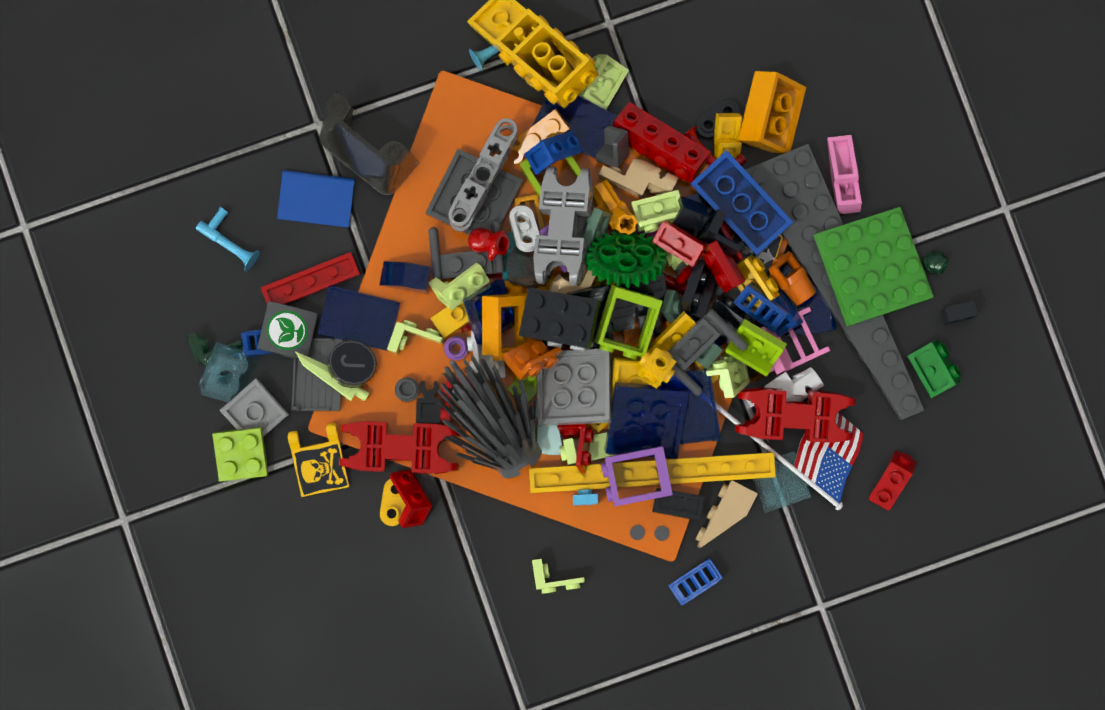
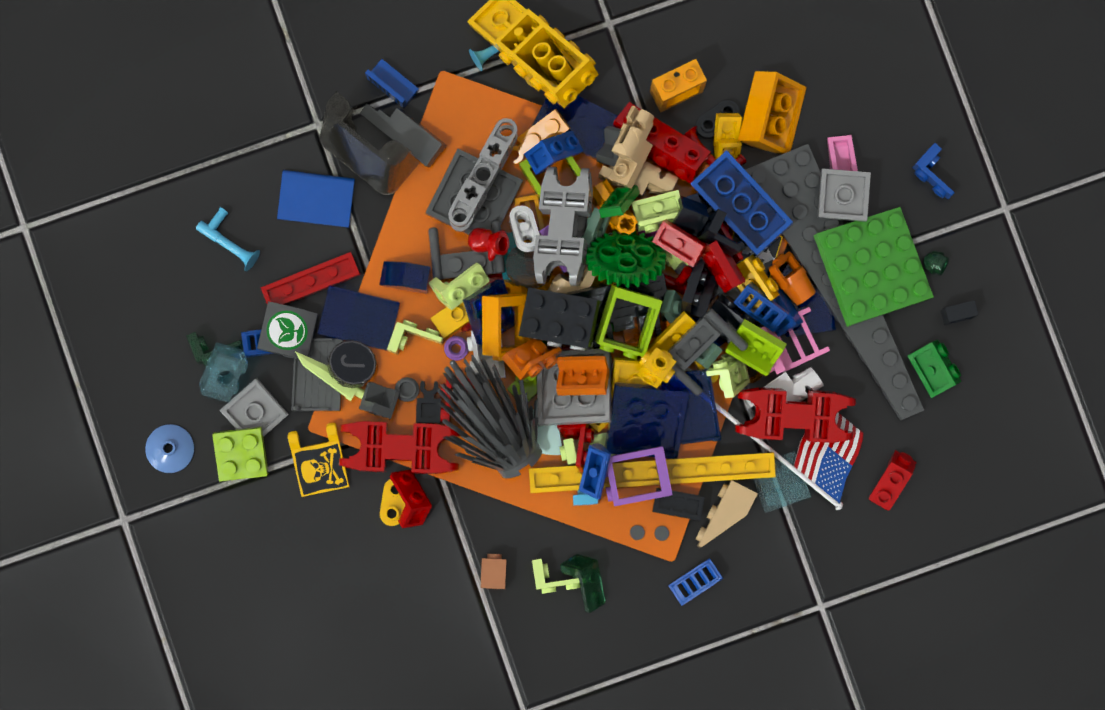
(180, 455): none -> medium blue dish
(379, 400): none -> dark grey panel
(392, 83): none -> blue panel
(408, 132): none -> dark grey piece
(493, 572): none -> nougat brick
(582, 375): none -> orange bracket
(590, 580): none -> clear green bracket
(595, 470): none -> blue slope
(606, 83): yellowish green bracket -> none
(619, 201): none -> green plate
(632, 147): none -> tan plate
(673, 90): none -> light orange window
(844, 195): none -> light grey plate
(924, 174): none -> blue bracket

